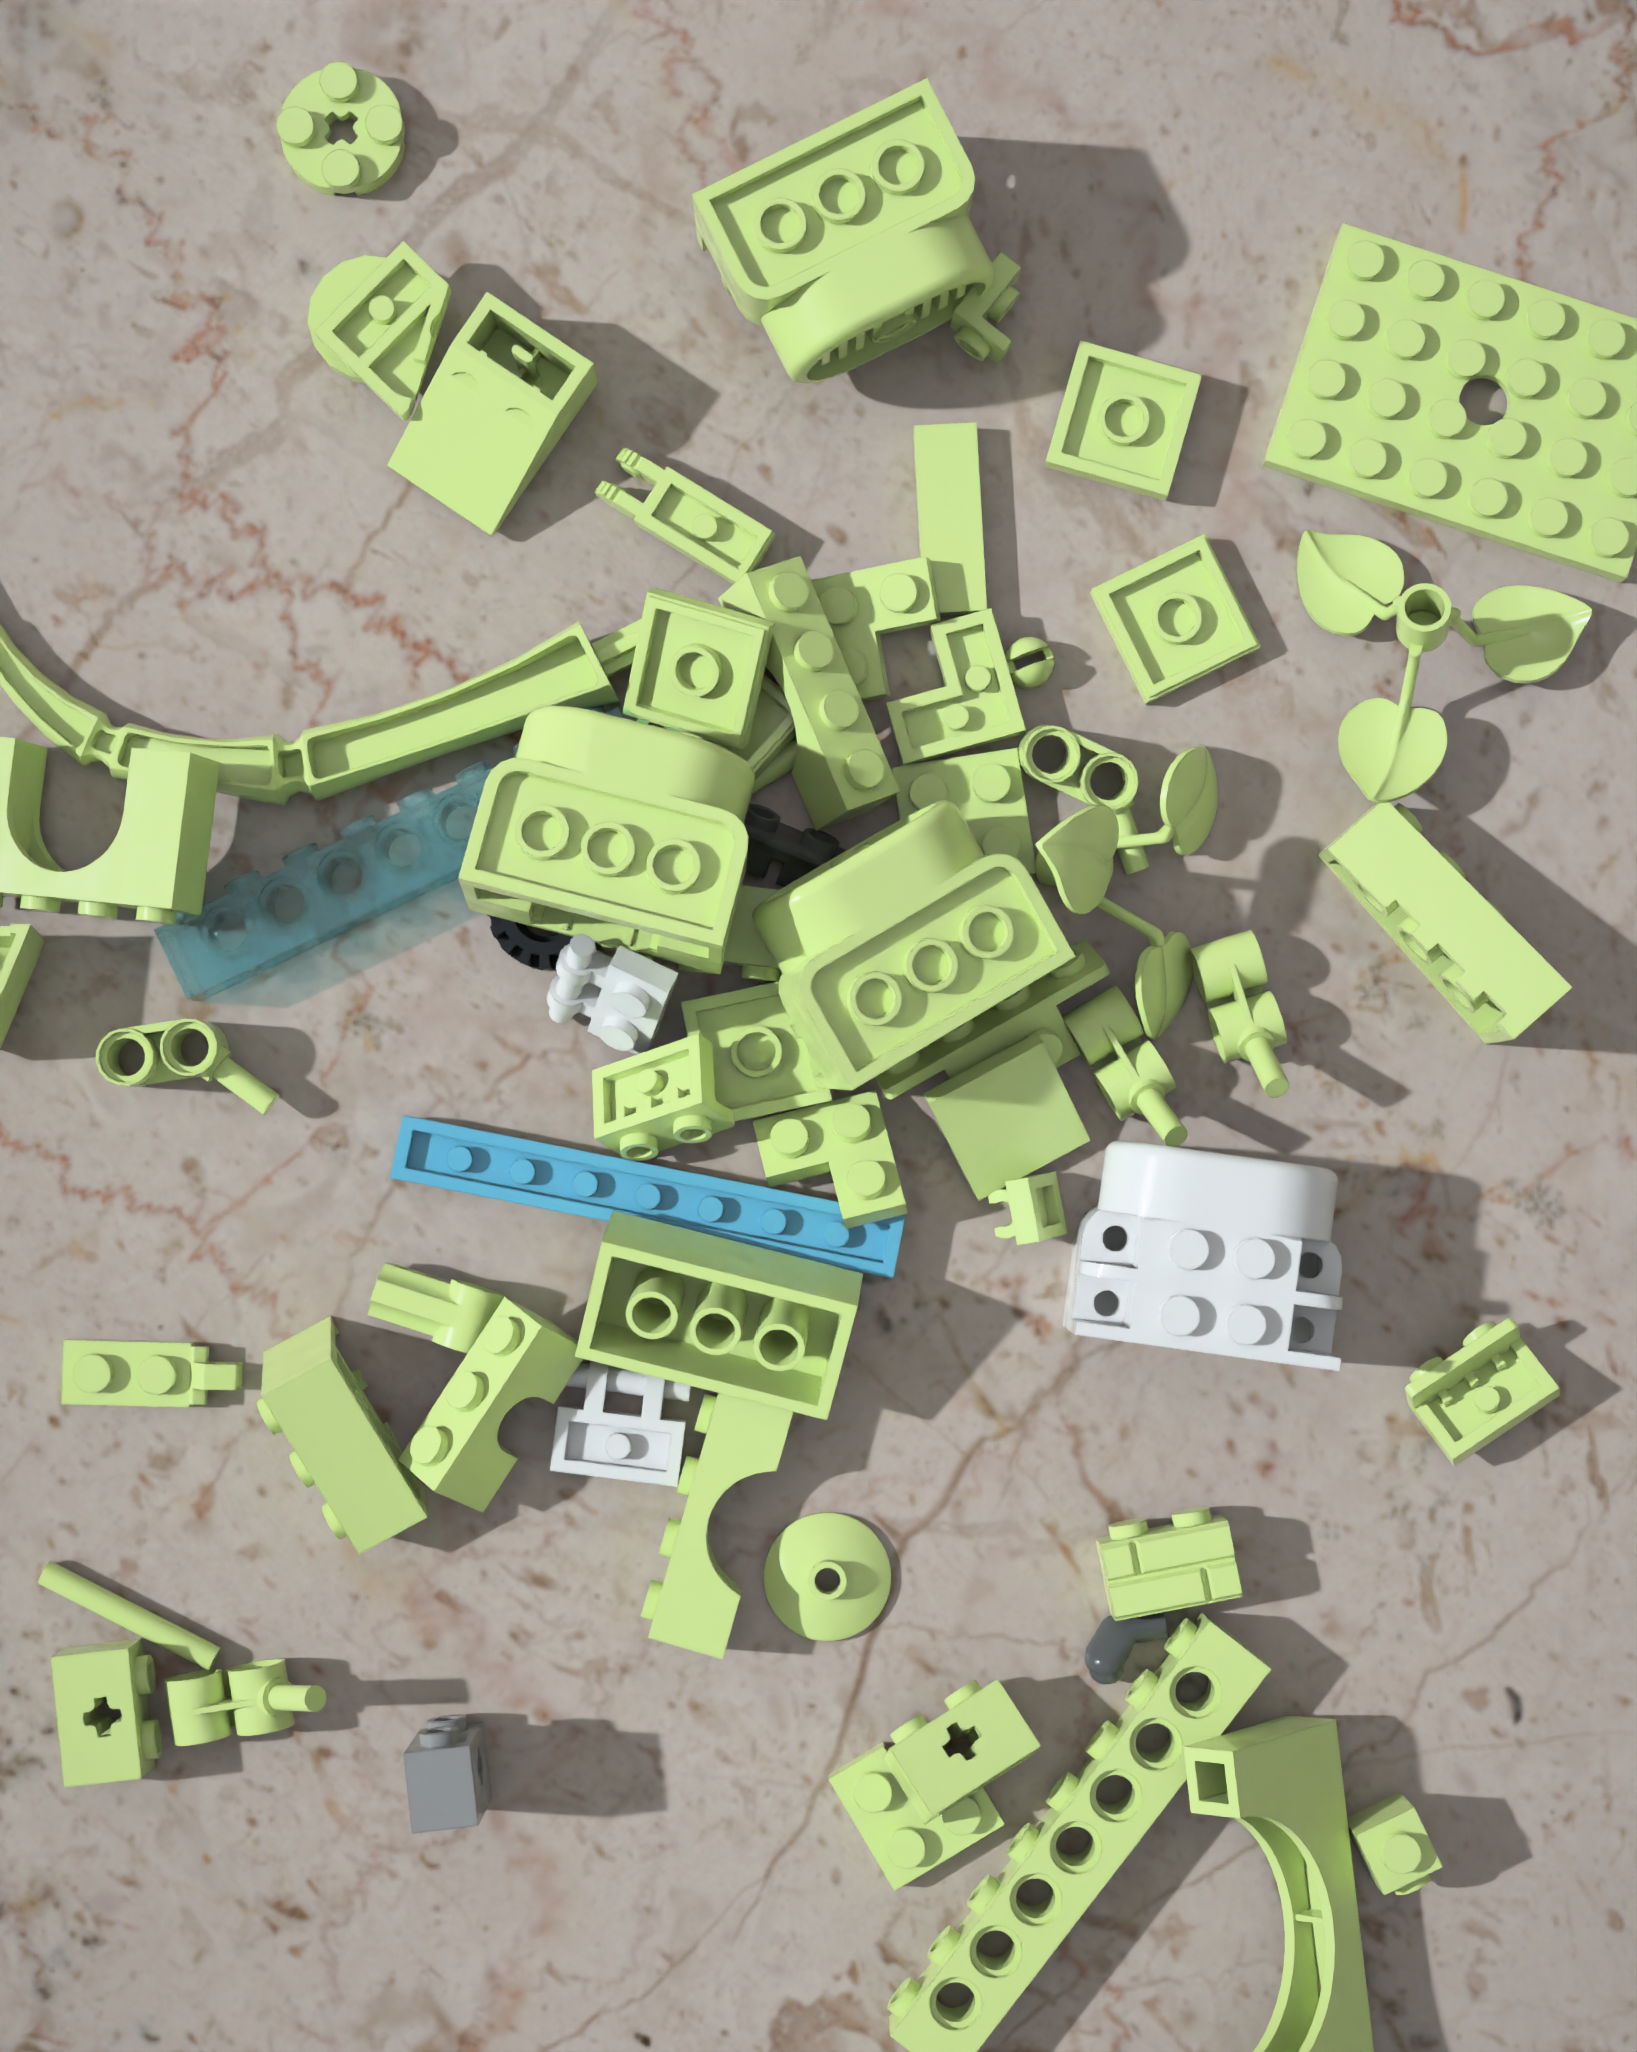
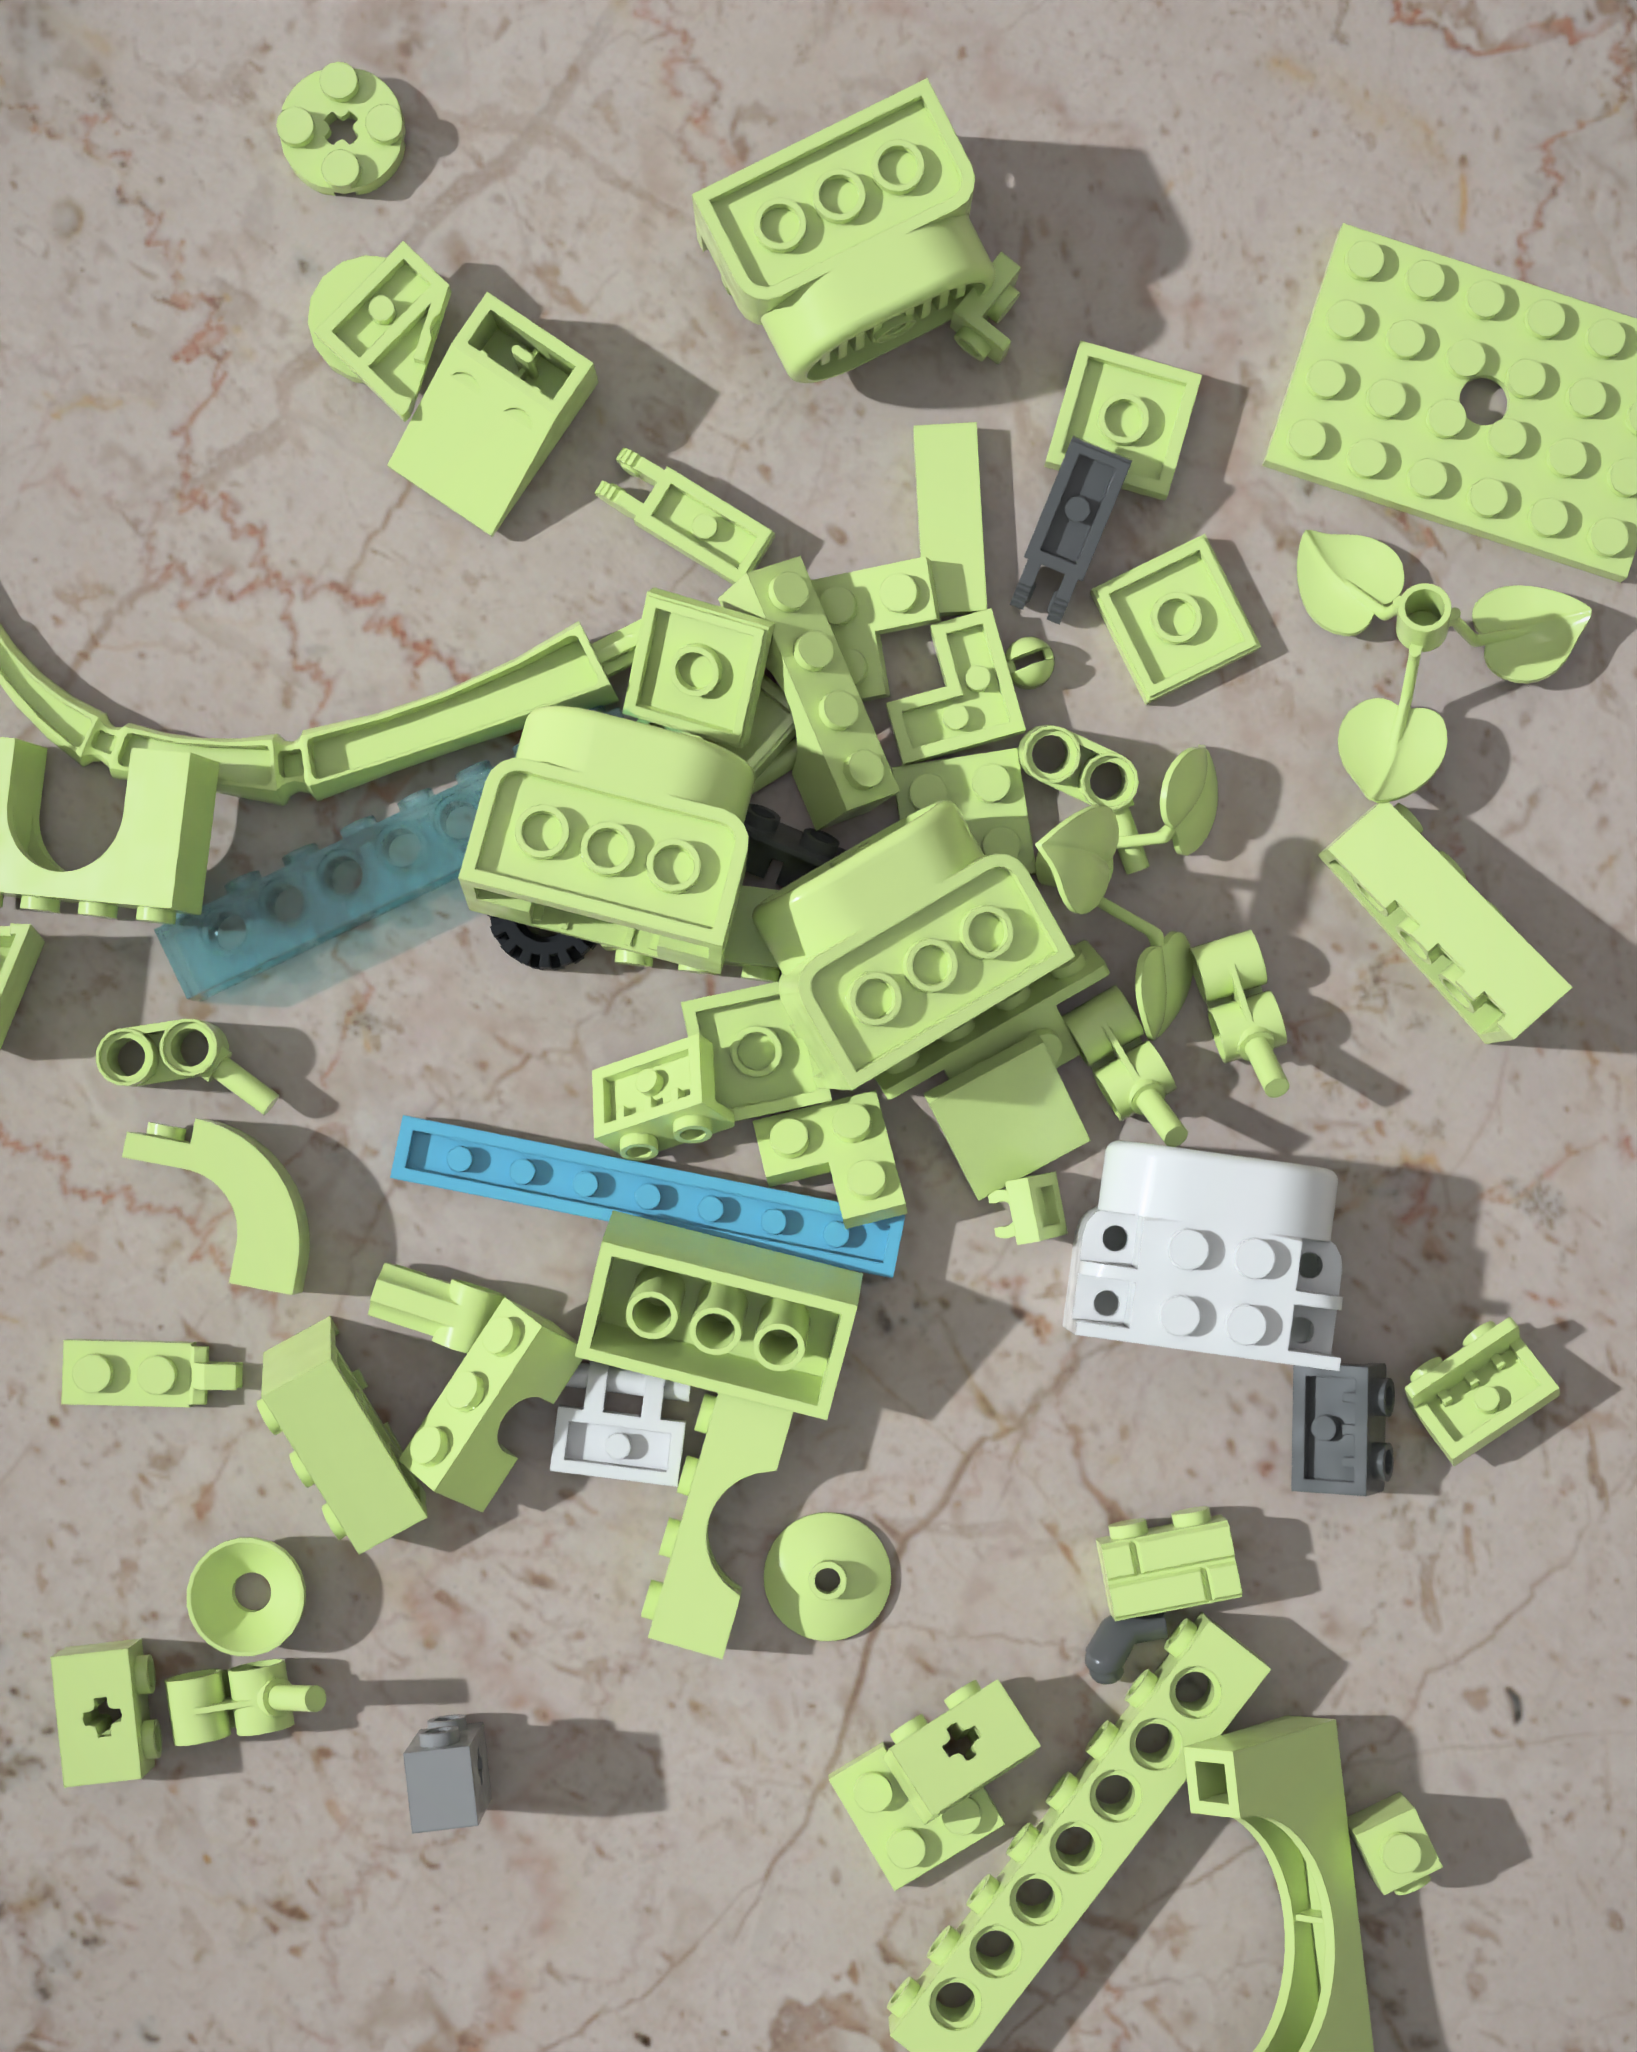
(129, 1615): yellowish green bar -> none
(223, 1619): none -> yellowish green piece
(265, 1200): none -> yellowish green arch
(618, 993): white plate -> none
(1072, 521): none -> dark grey hinge
(1341, 1429): none -> dark grey bracket

